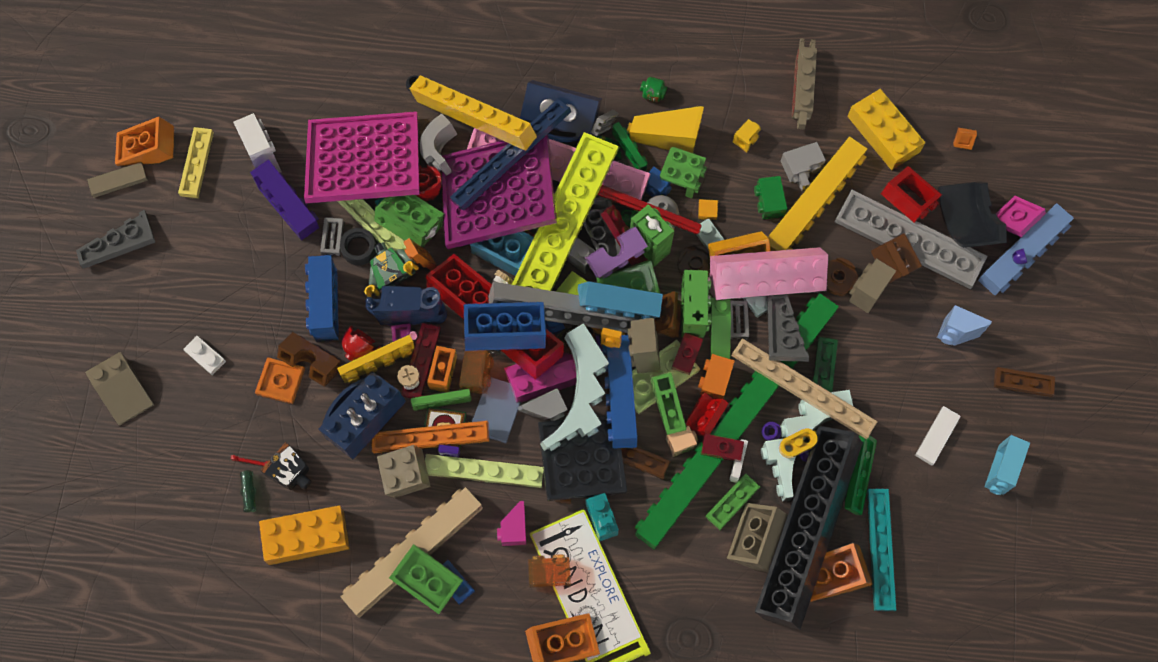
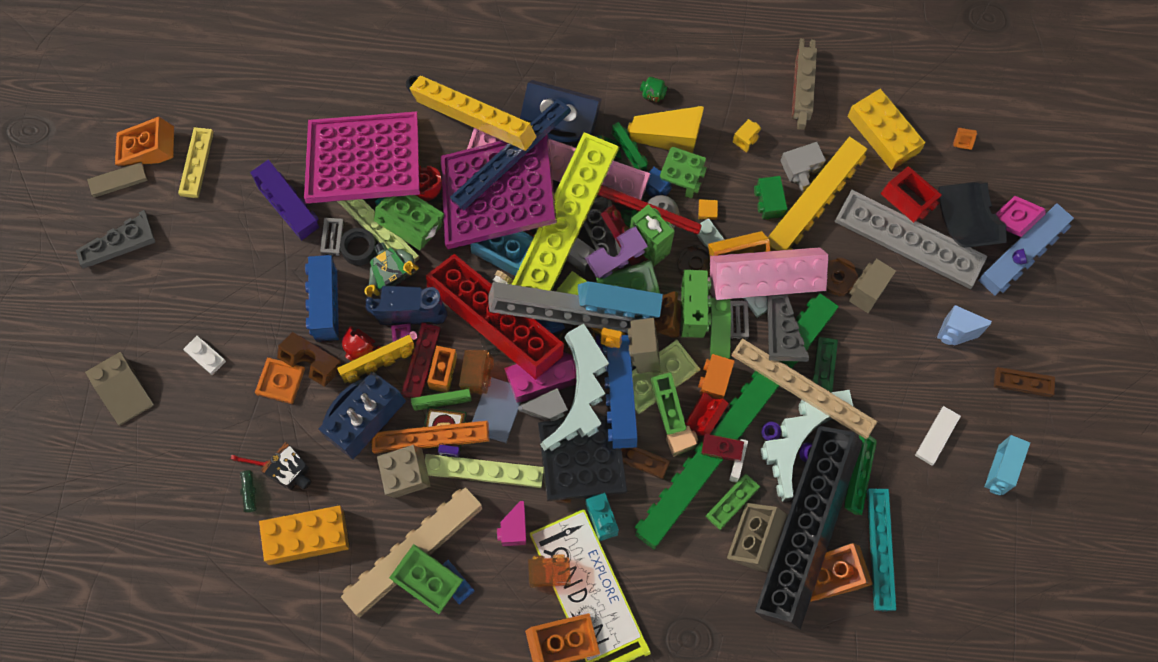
(256, 140): white wedge -> none
(408, 377): tan piece -> none
(419, 254): orange plate -> none
(433, 140): light grey arch -> none
(504, 326): blue brick -> none
(606, 122): light grey tile -> none
(687, 353): dark red plate -> none
(797, 444): yellow plate -> none
(898, 255): reddish brown bracket -> none

